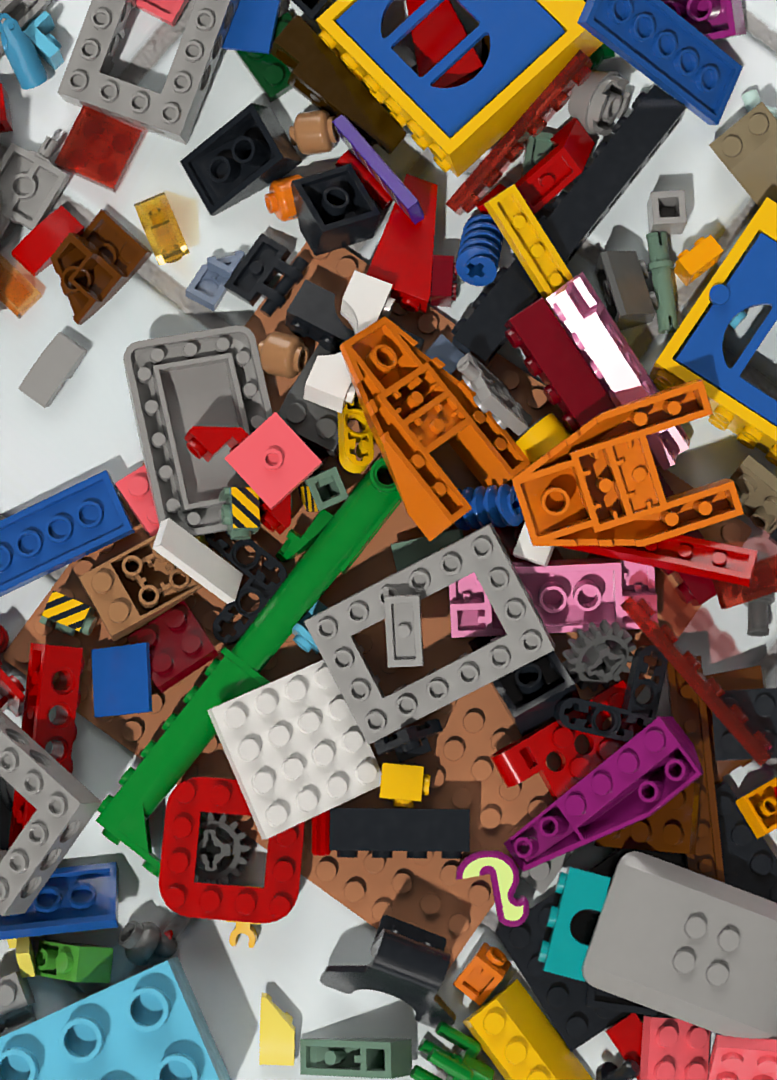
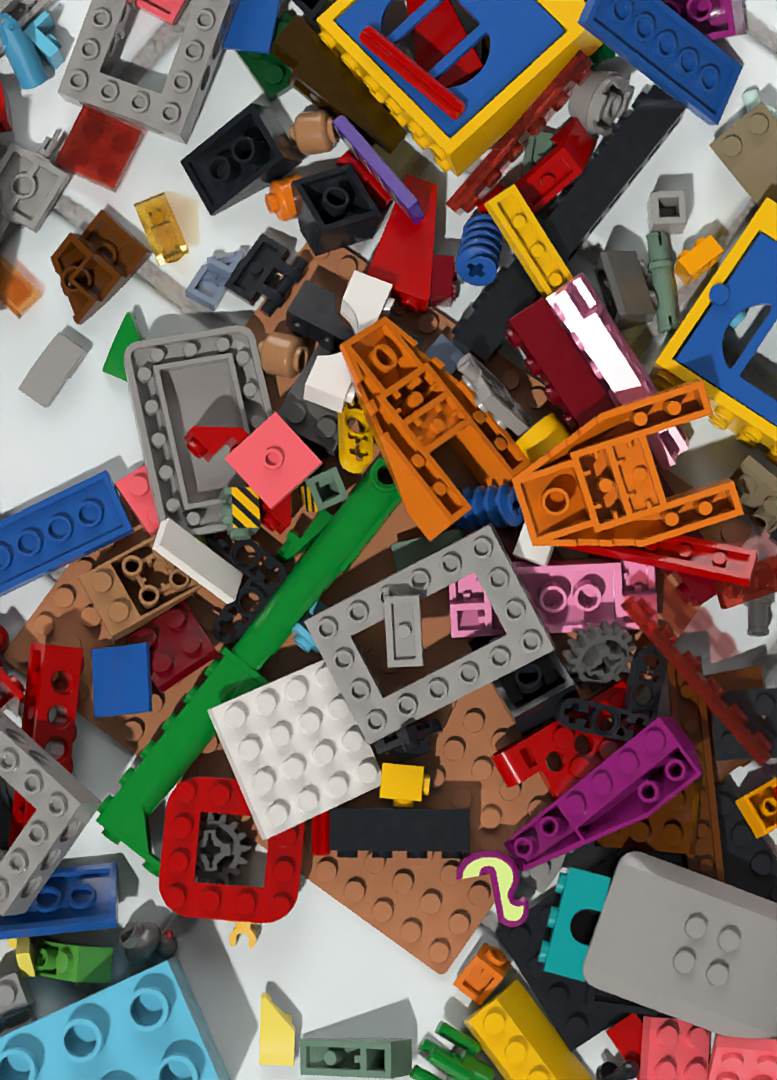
(44, 240): red slope -> none
(68, 615): brick -> none
(127, 334): none -> green slope
(404, 965): black piece -> none
(412, 72): none -> red axle

